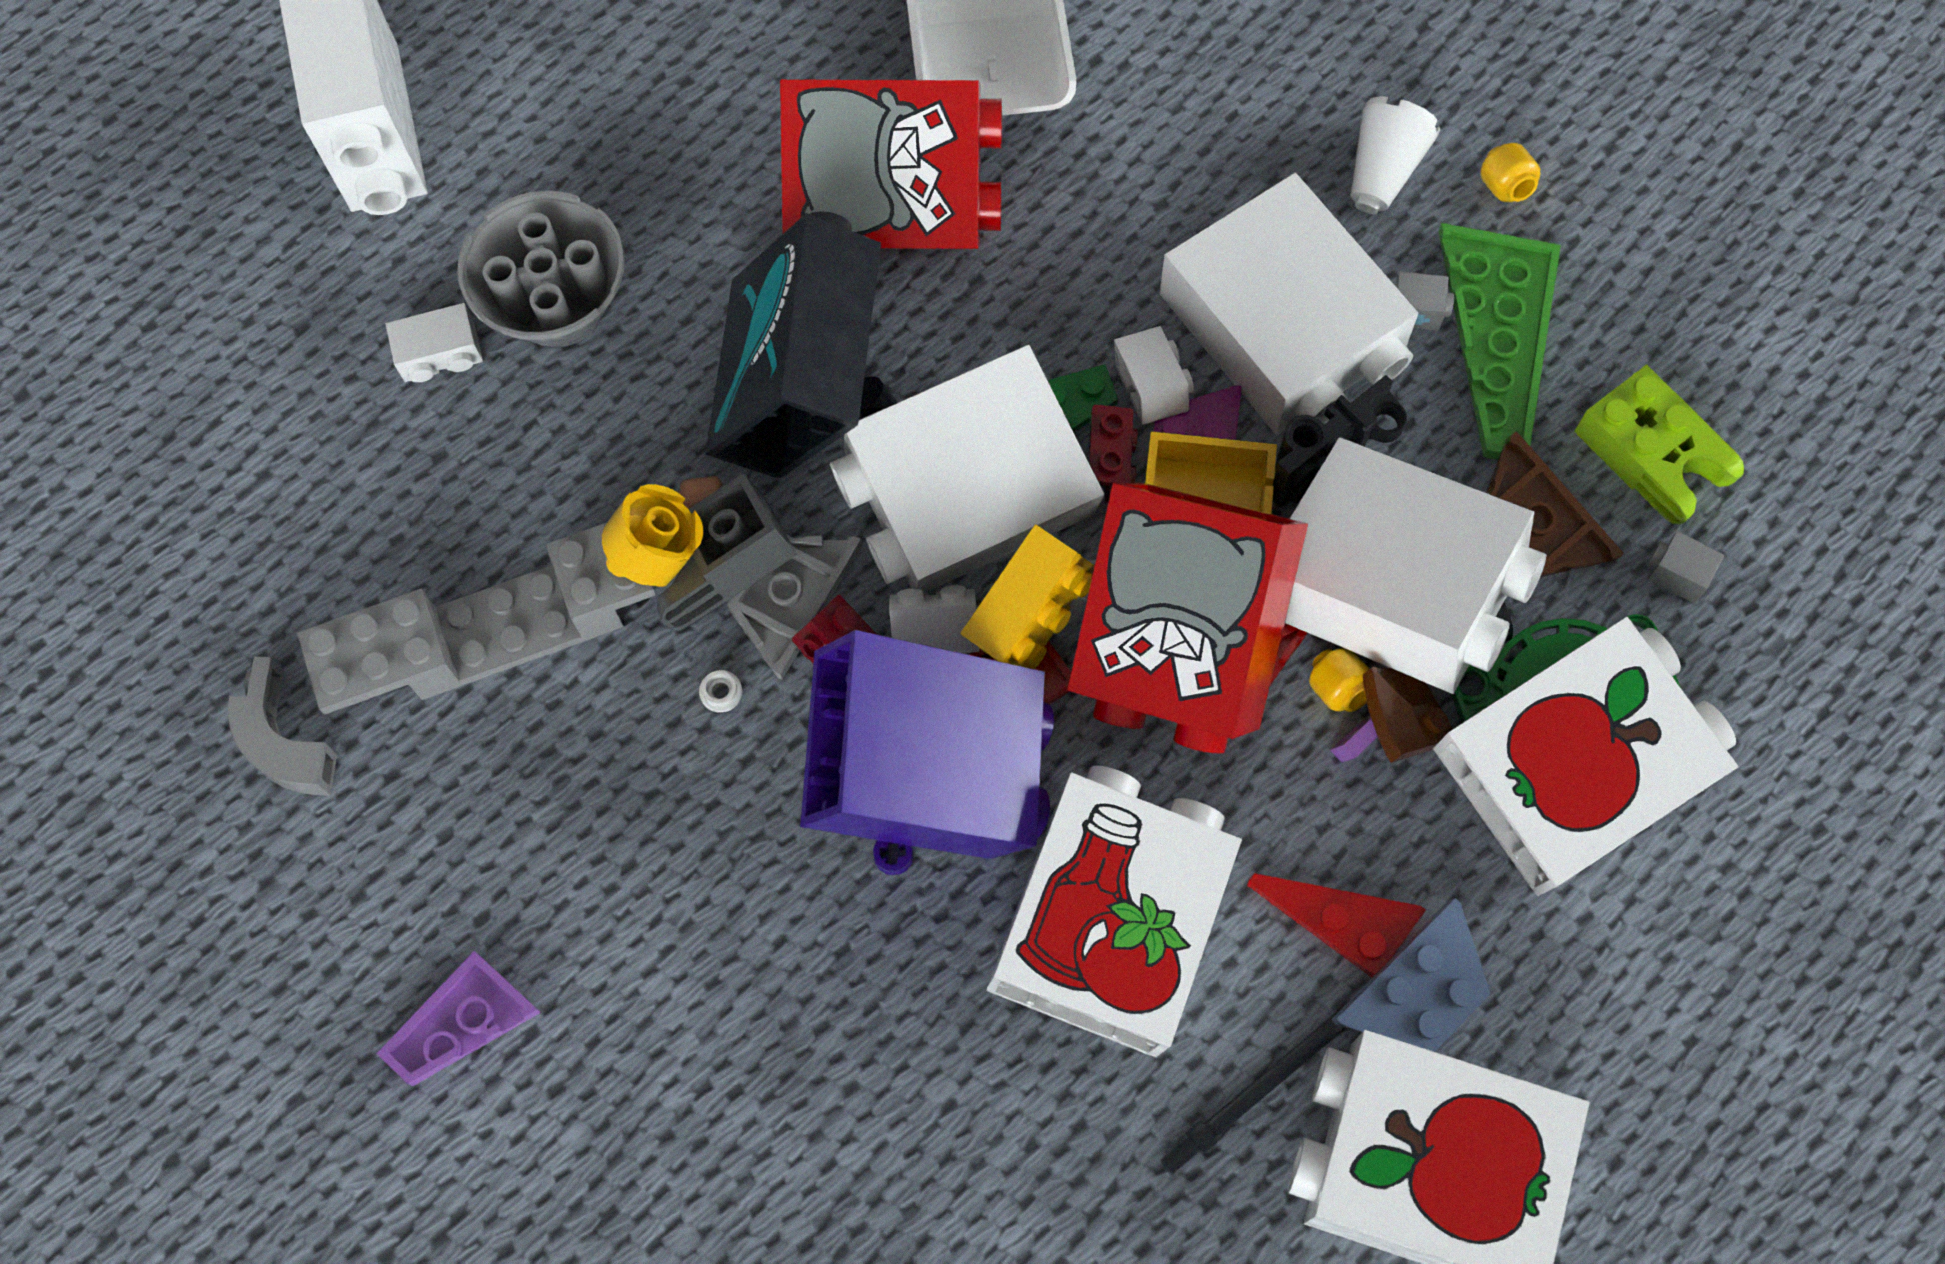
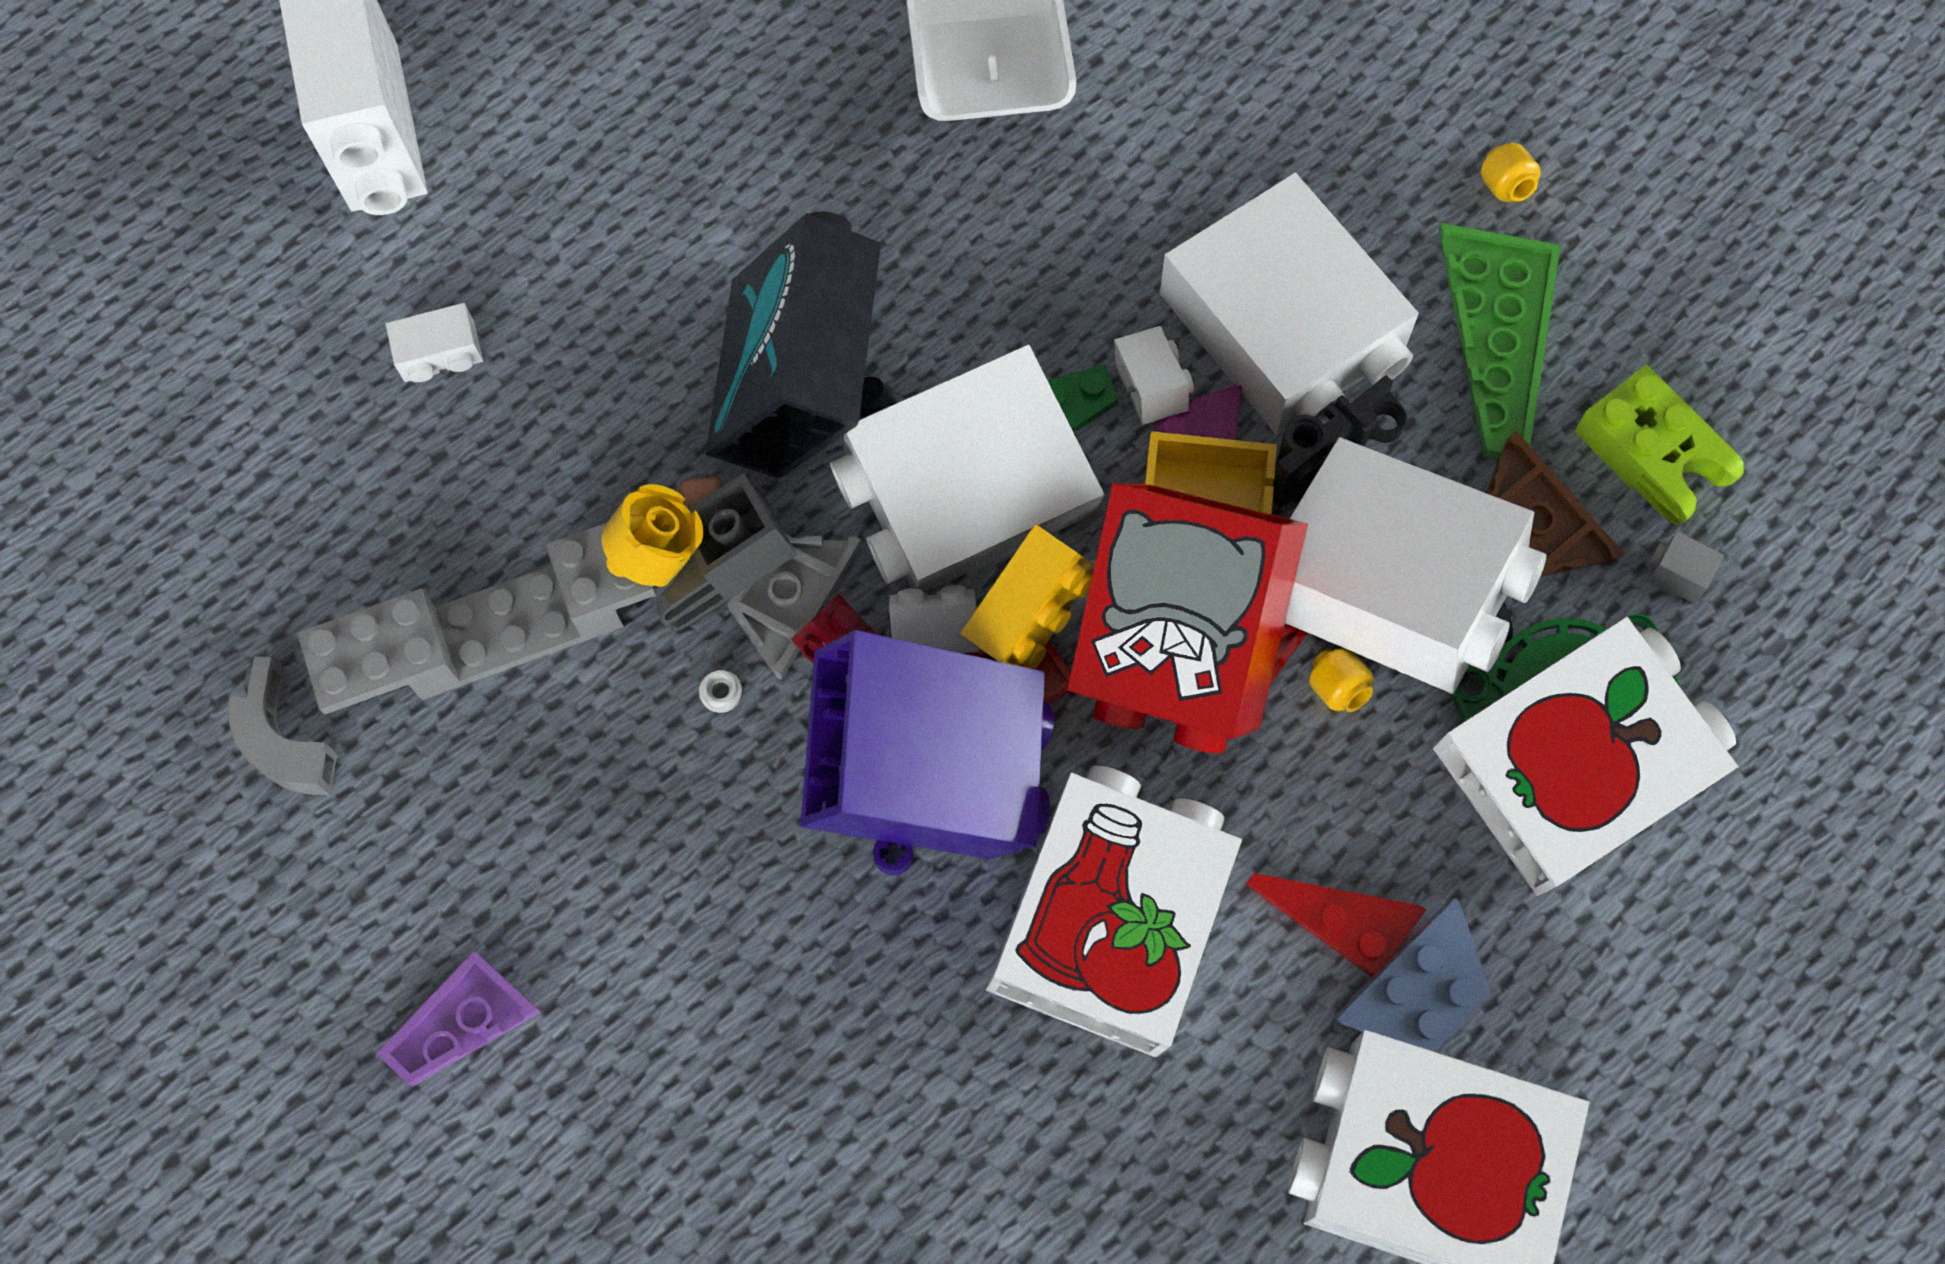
(542, 268): light grey cone -> none
(892, 158): brick -> none
(1112, 446): dark red bracket -> none
(1203, 1135): black bar -> none
(1355, 741): medium lavender tile -> none
(1389, 151): white cone -> none
(1403, 713): reddish brown plate -> none
(1428, 296): light grey brick -> none

